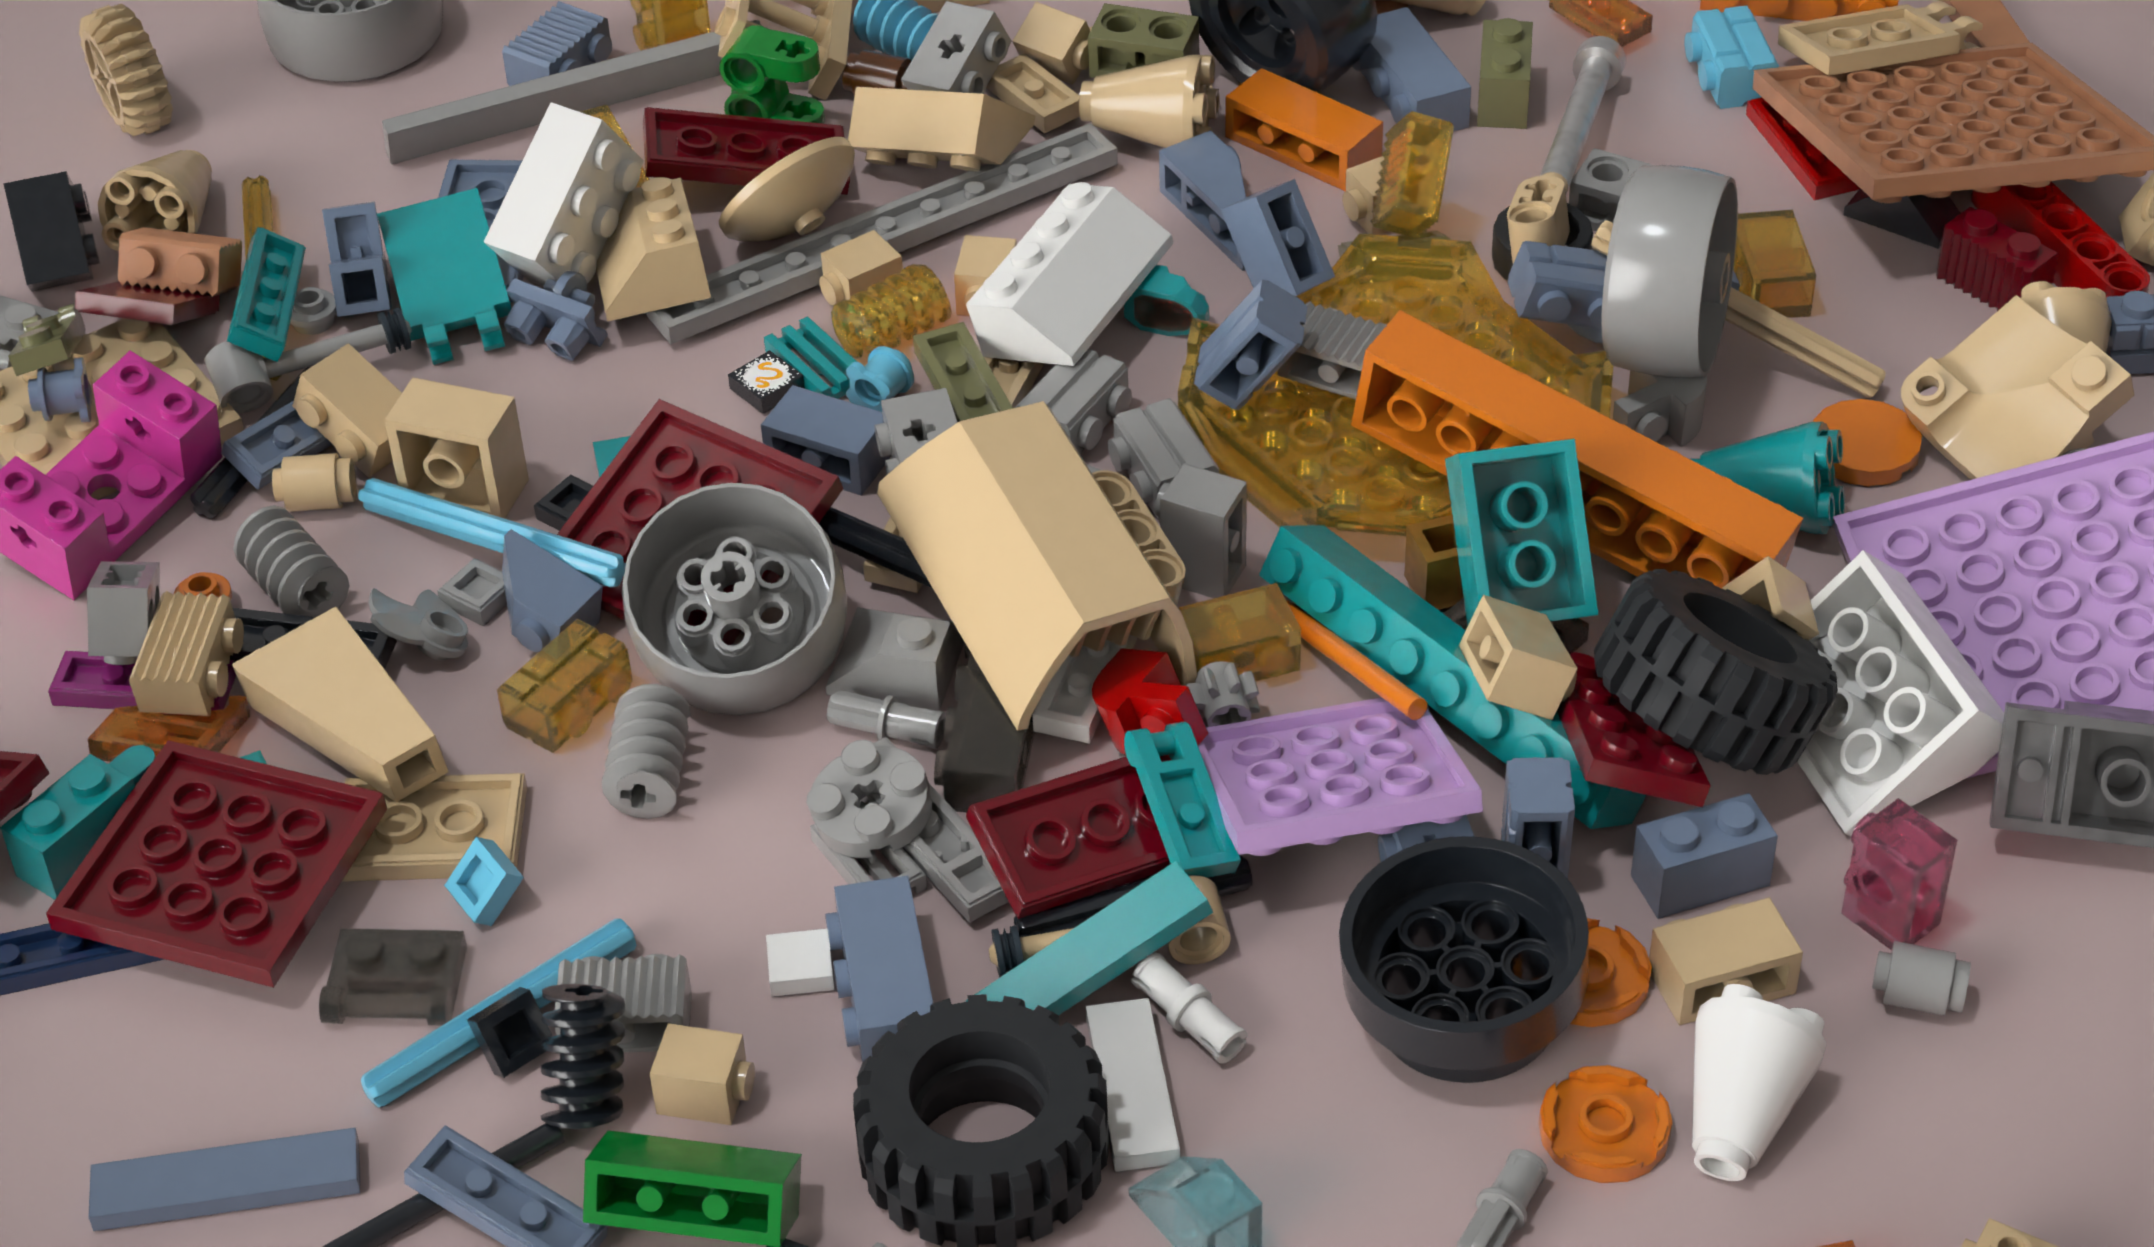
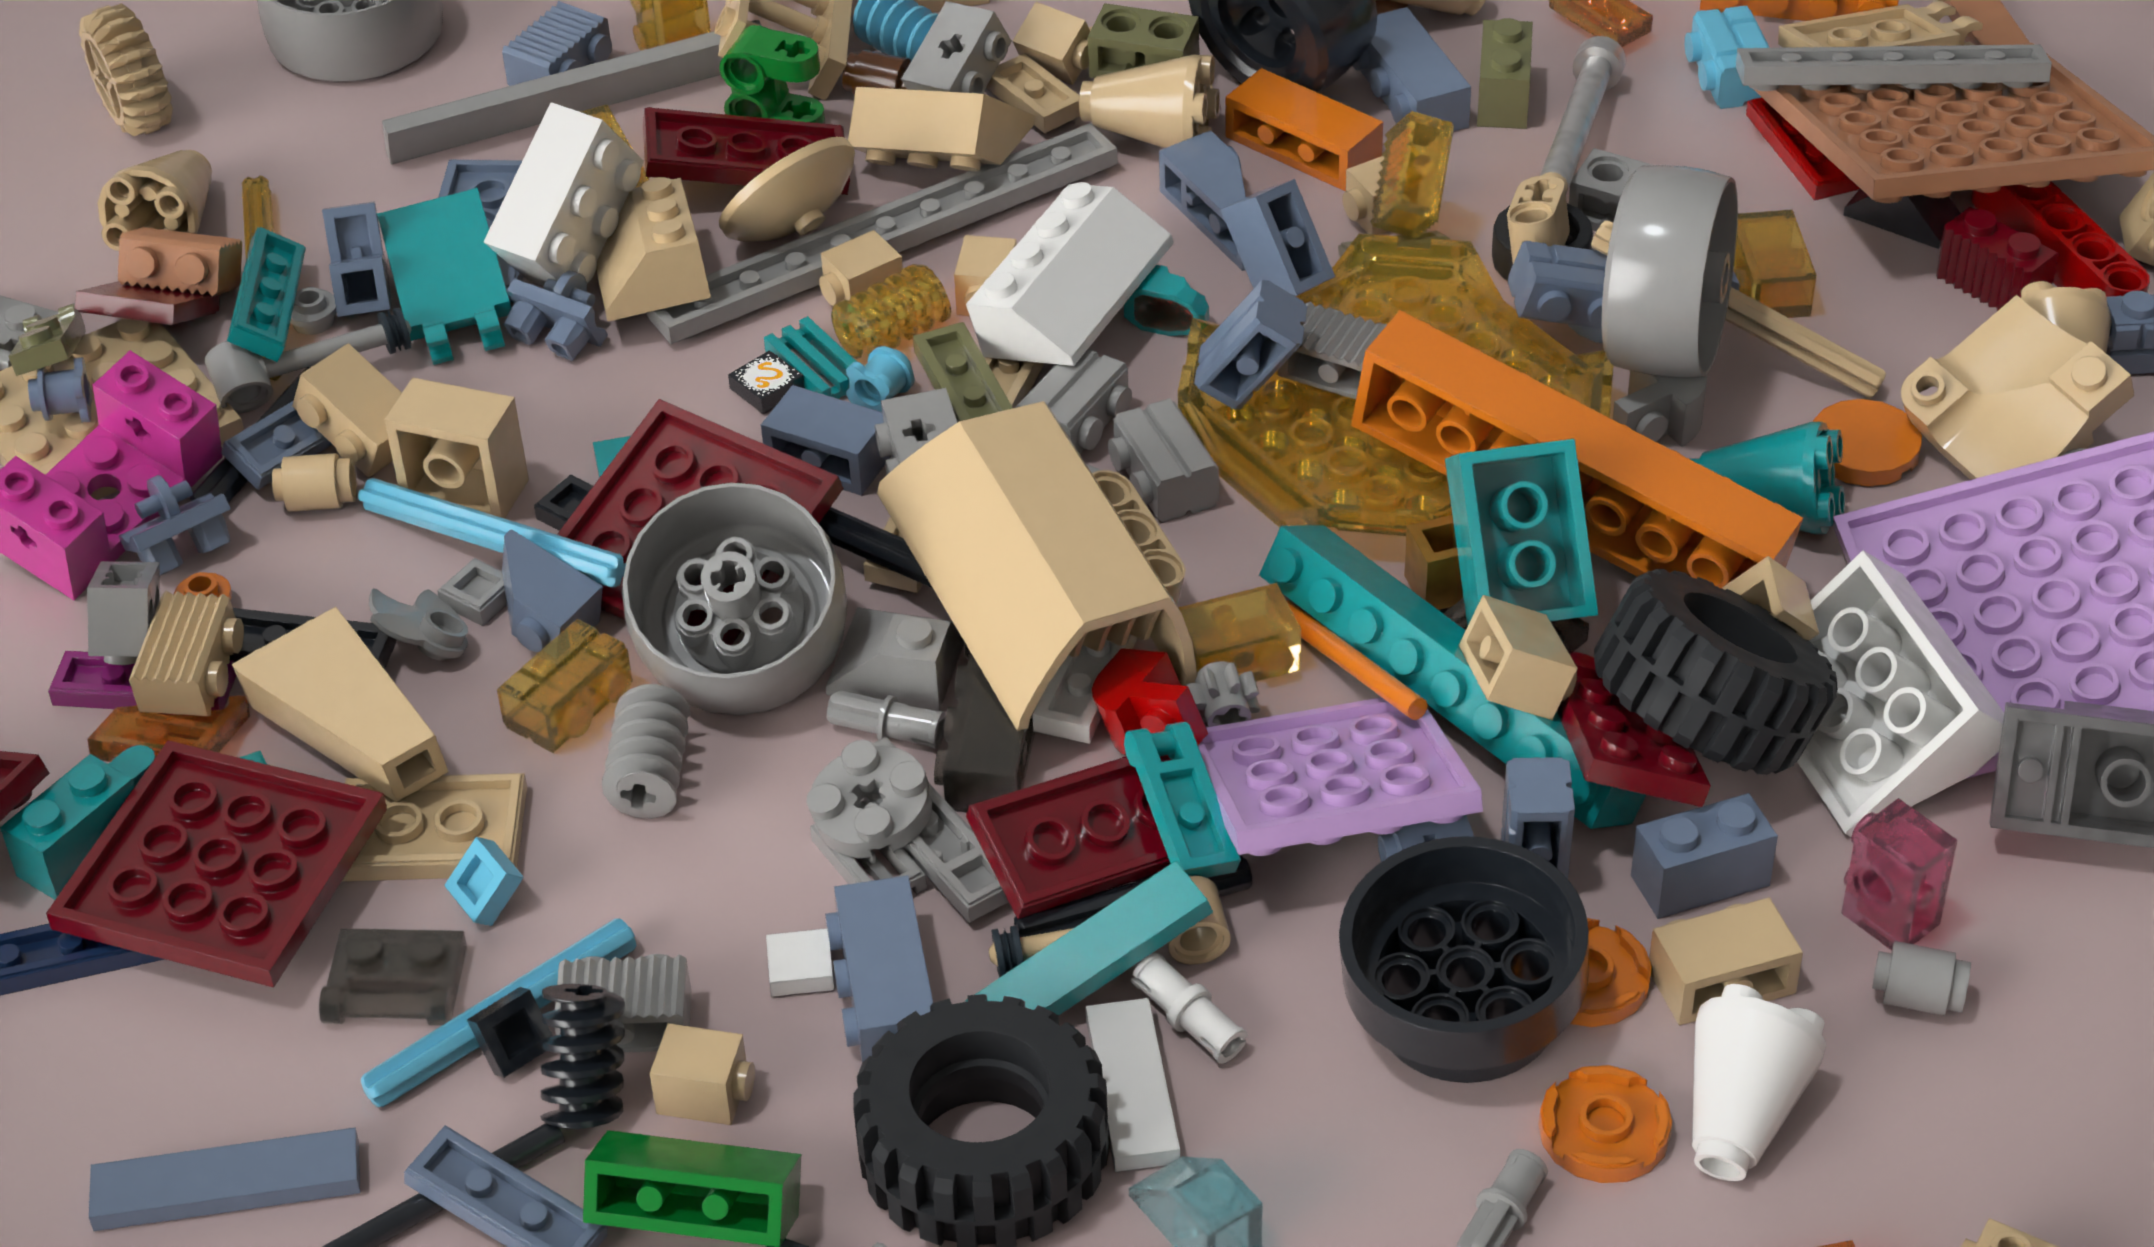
(50, 230): black brick -> none
(200, 517): none -> sand blue hips
(289, 563): light grey piece -> none
(1206, 526): light grey brick -> none
(1905, 65): none -> light grey plate

